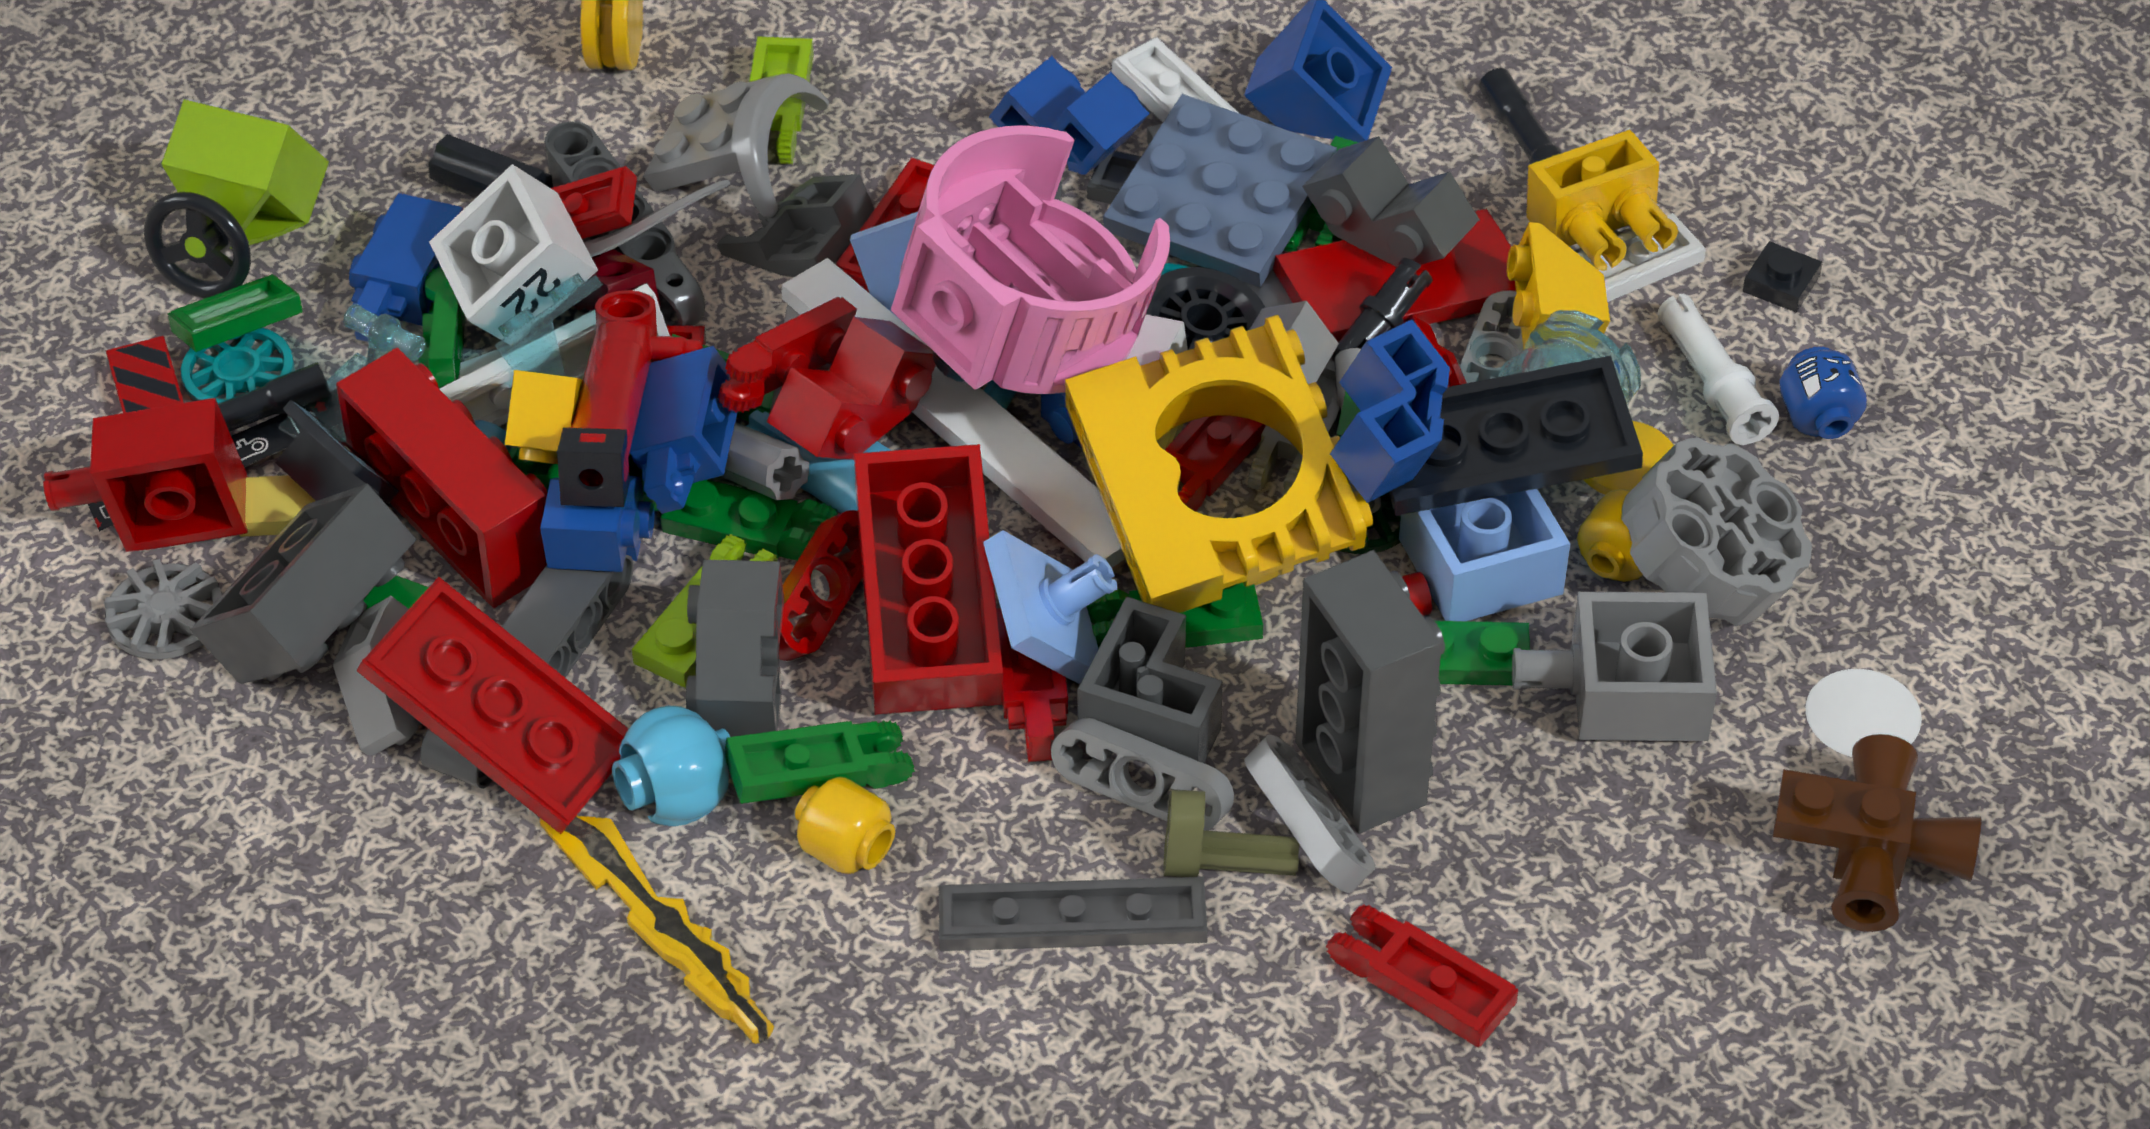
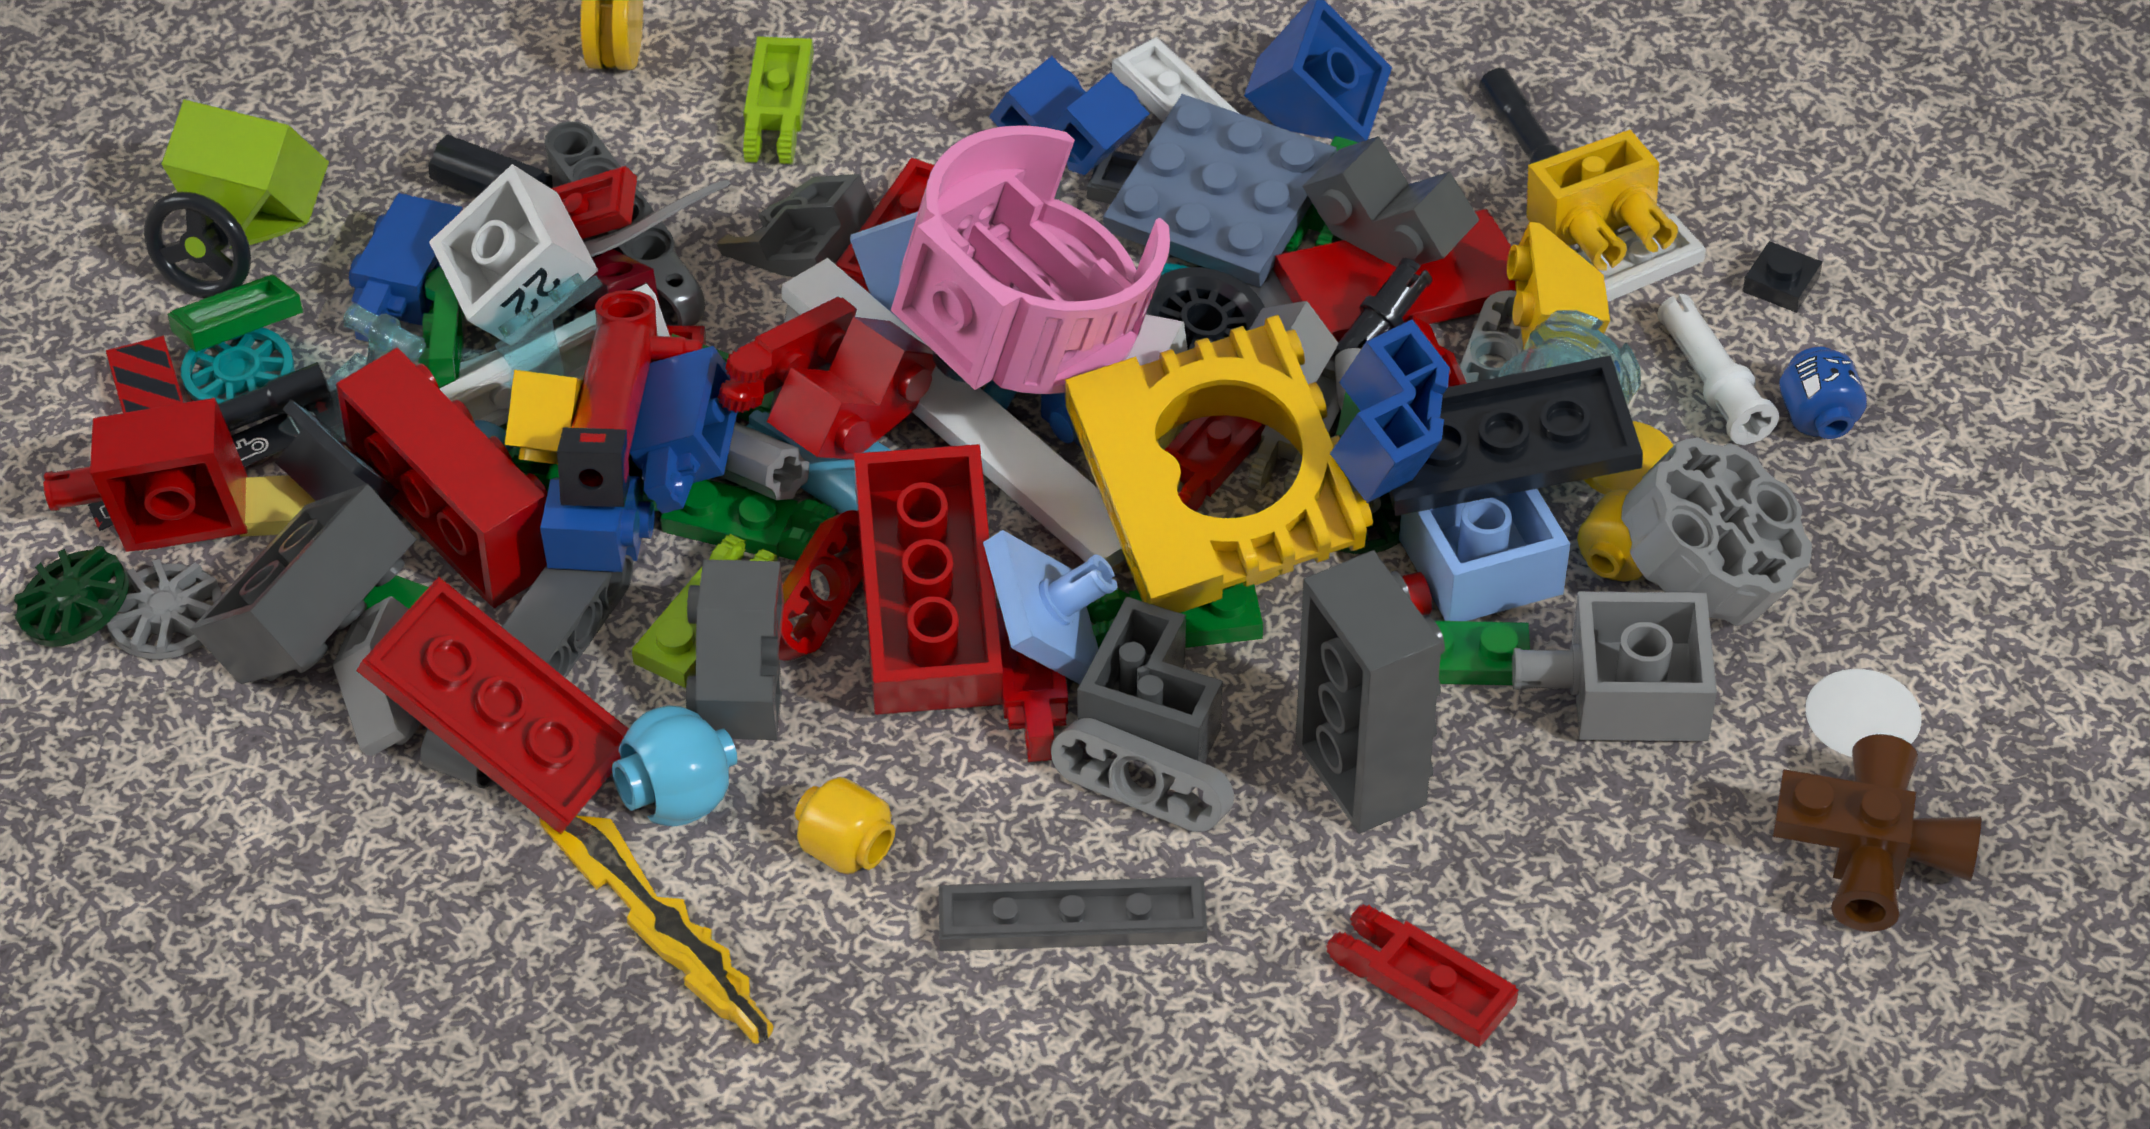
(72, 597): none -> dark green wheel
(727, 135): light grey piece -> none
(797, 758): green hinge -> none
(1193, 848): olive piece -> none
(1310, 813): light grey beam -> none

